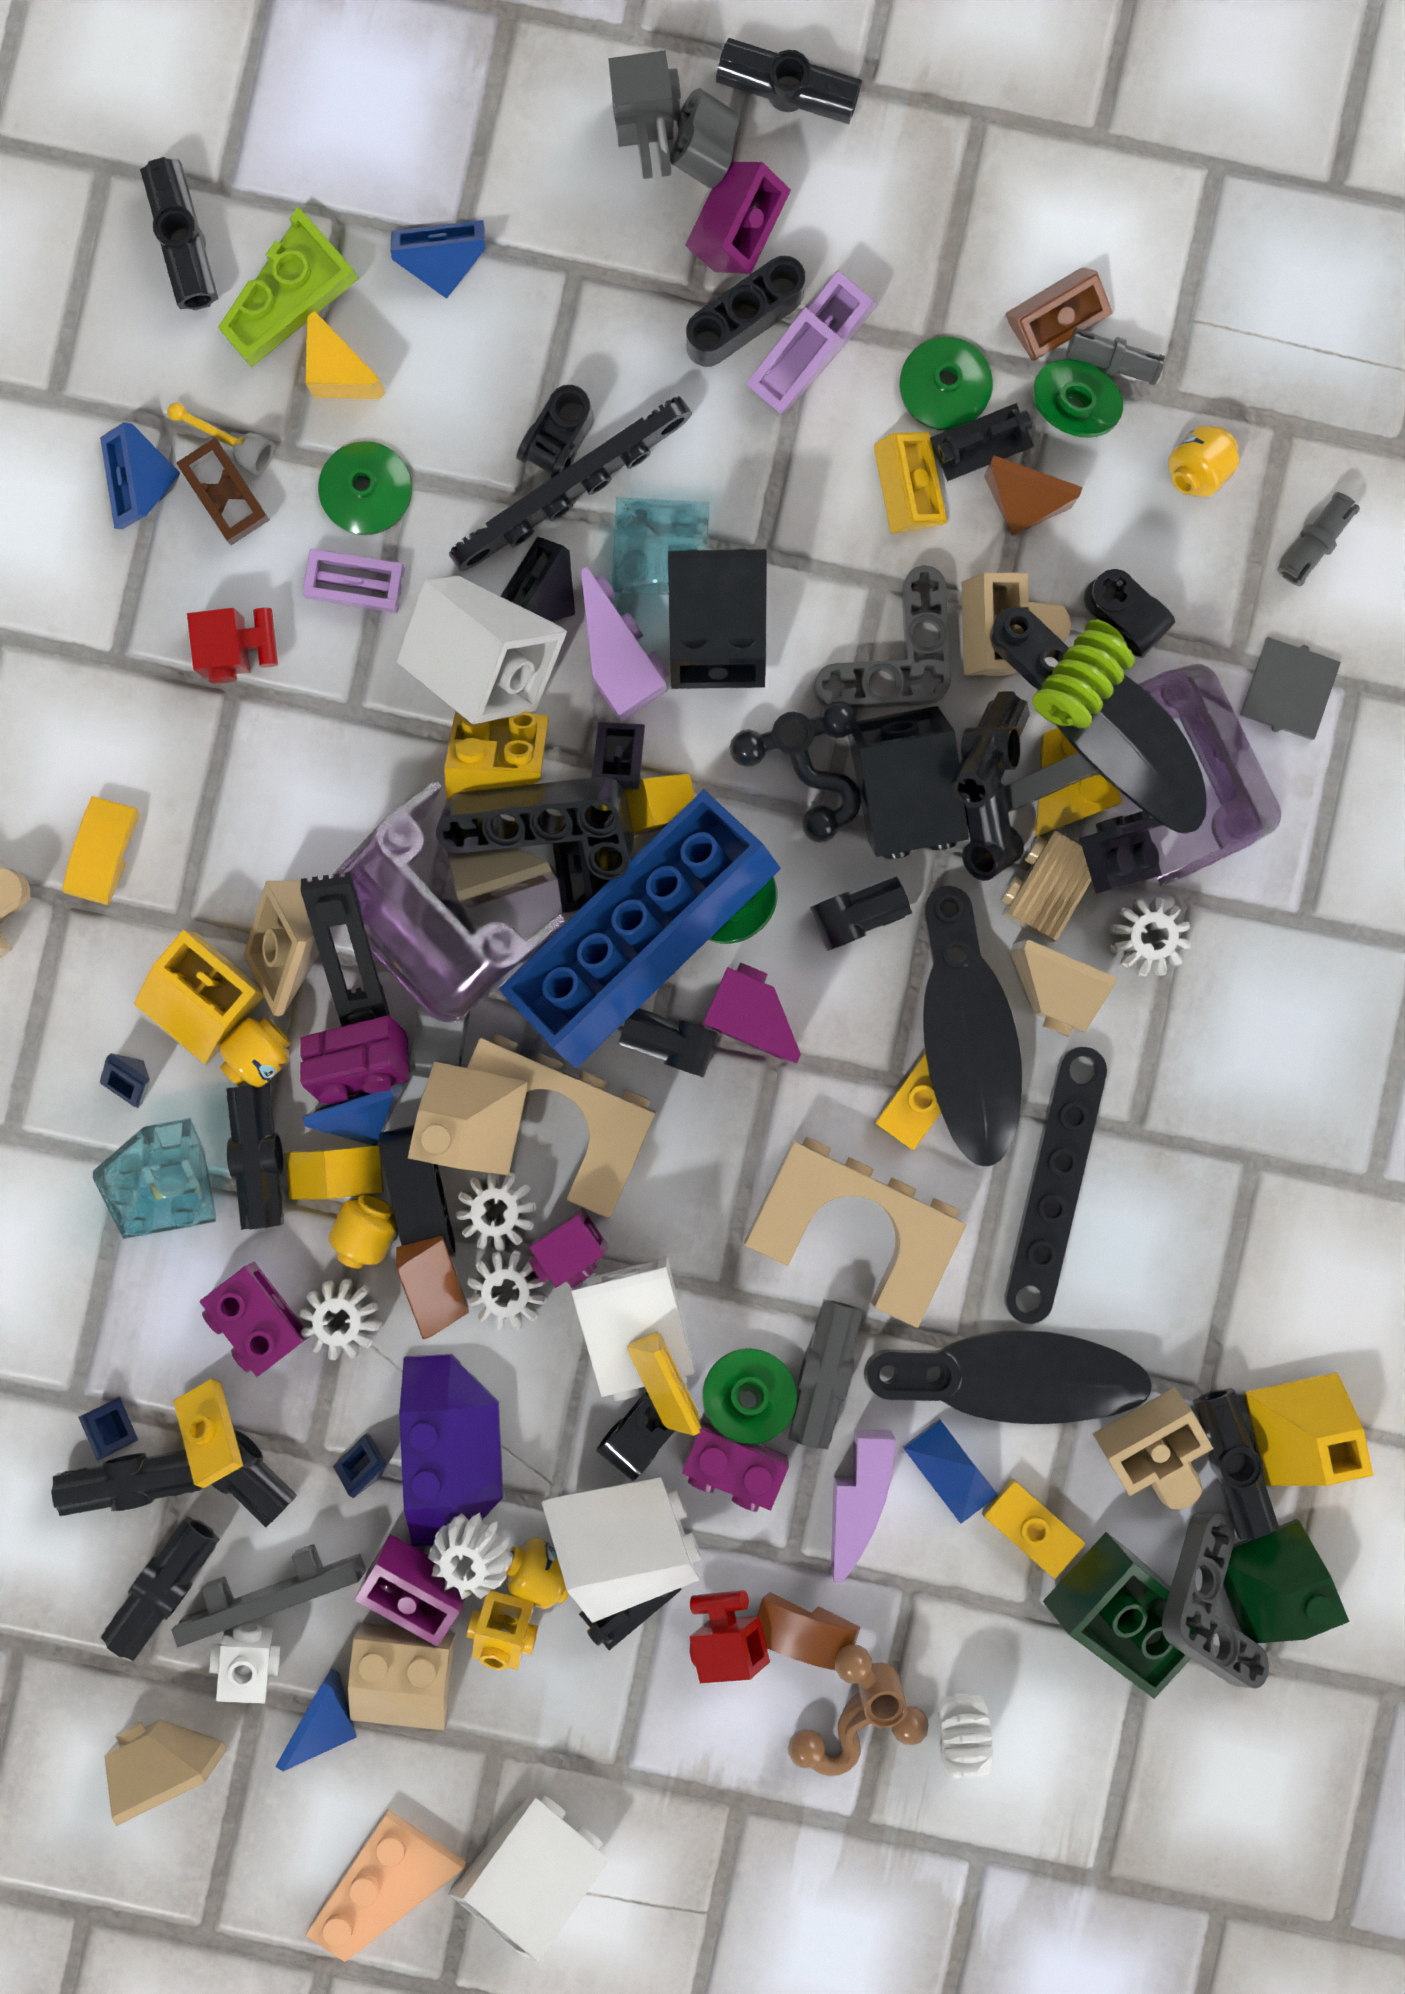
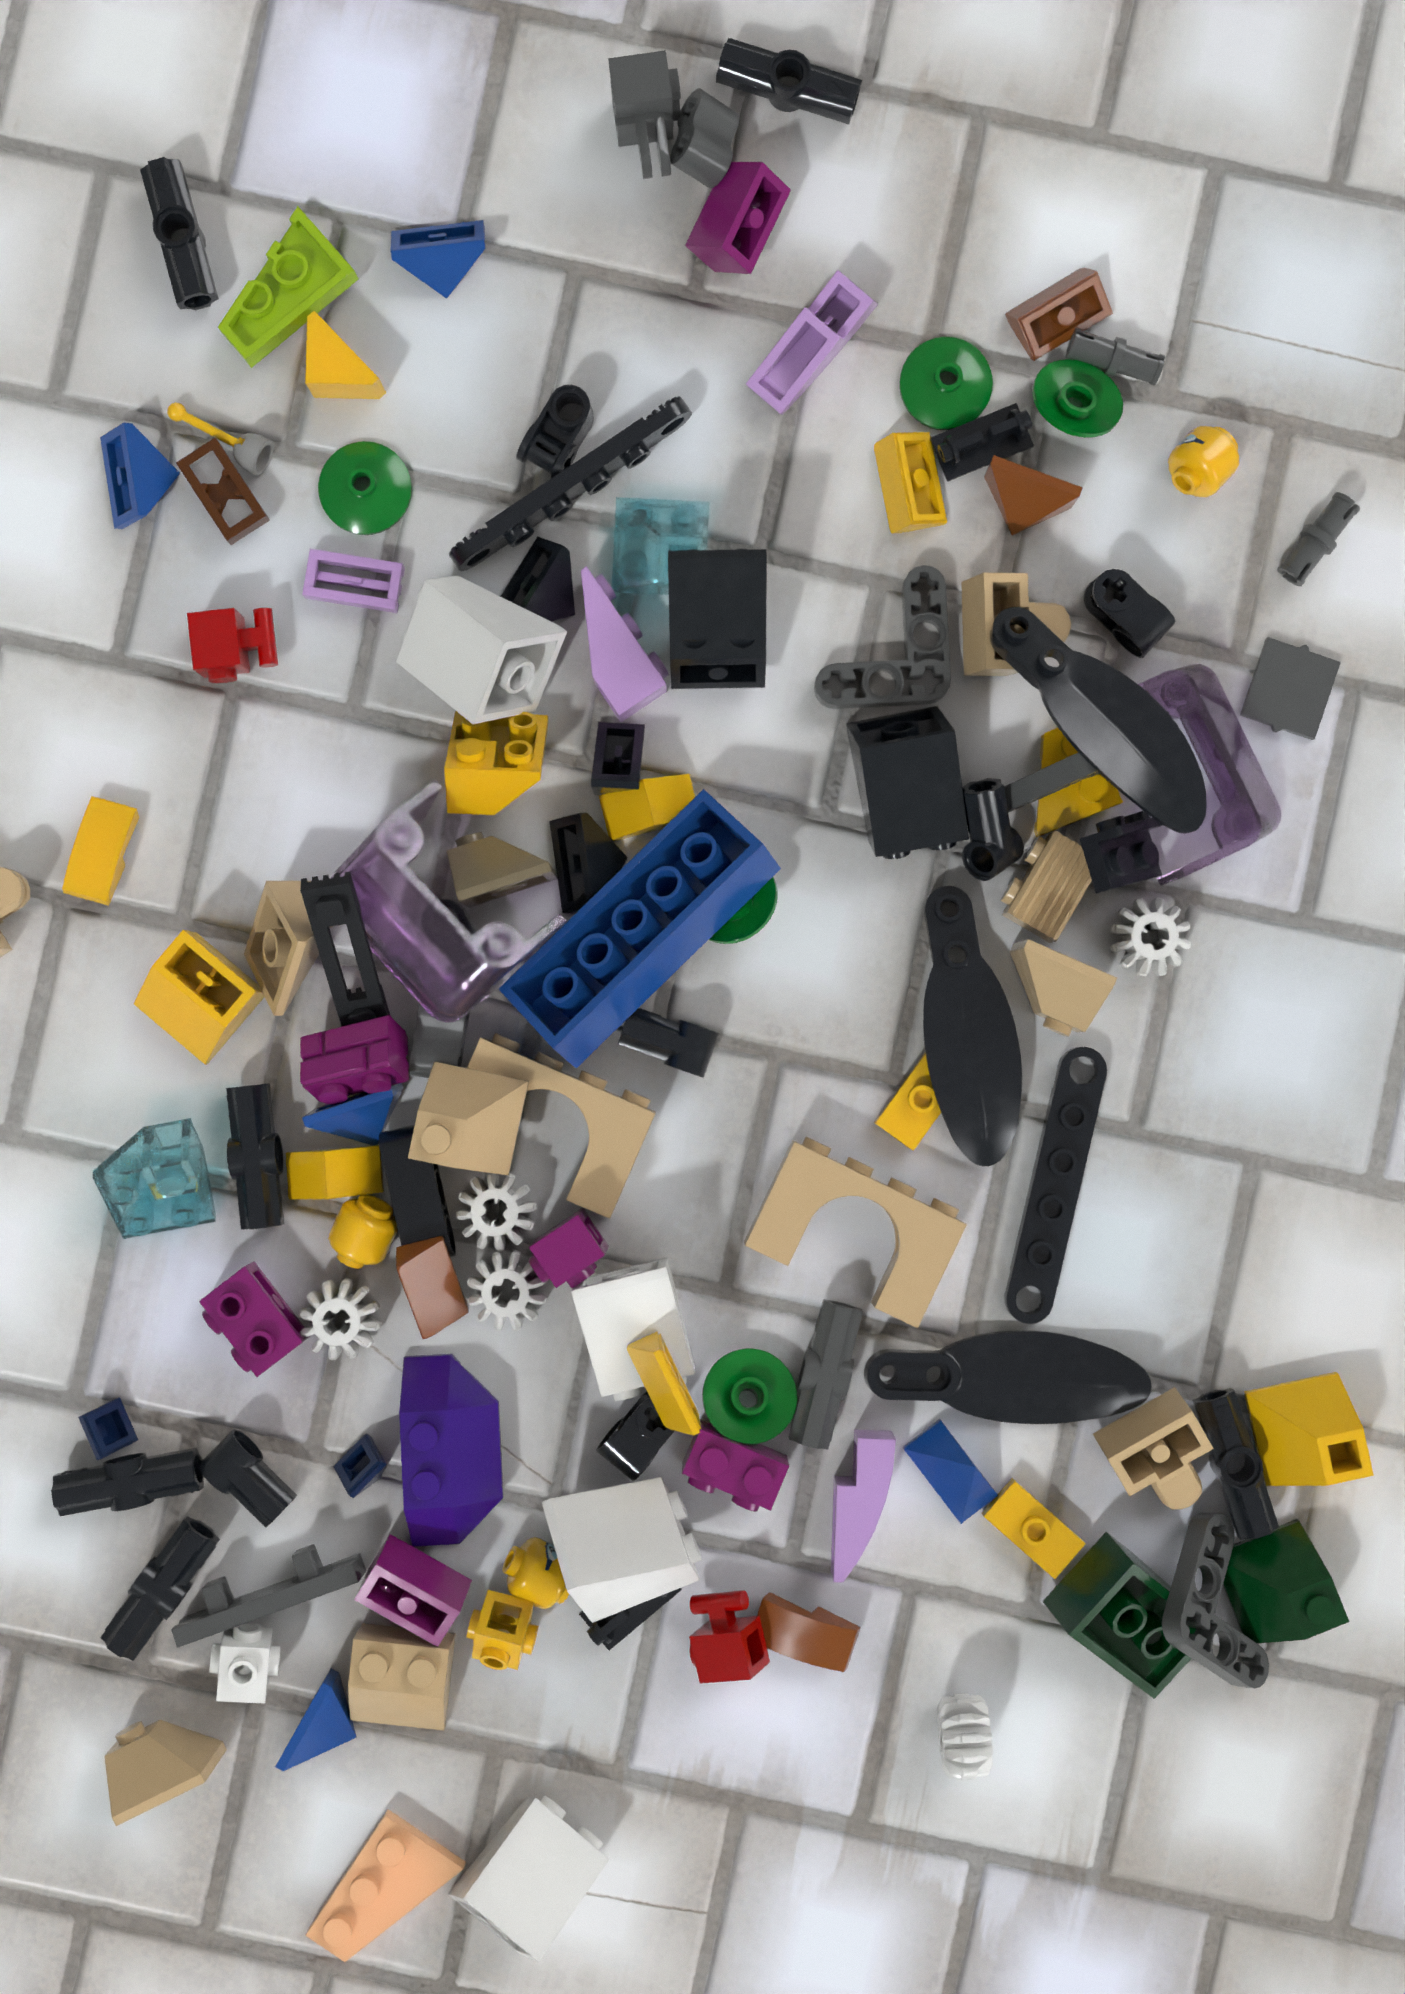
(125, 1078): dark blue slope -> none
(207, 1433): yellow plate -> none
(254, 1052): yellow head -> none
(470, 1556): white gear -> none
(474, 821): black beam -> none
(752, 1013): magenta slope -> none
(753, 291): black beam -> none
(836, 721): black piece -> none
(851, 916): black piece -> none
(876, 1703): medium nougat piece -> none
(990, 749): black piece -> none
(1084, 676): lime piece -> none

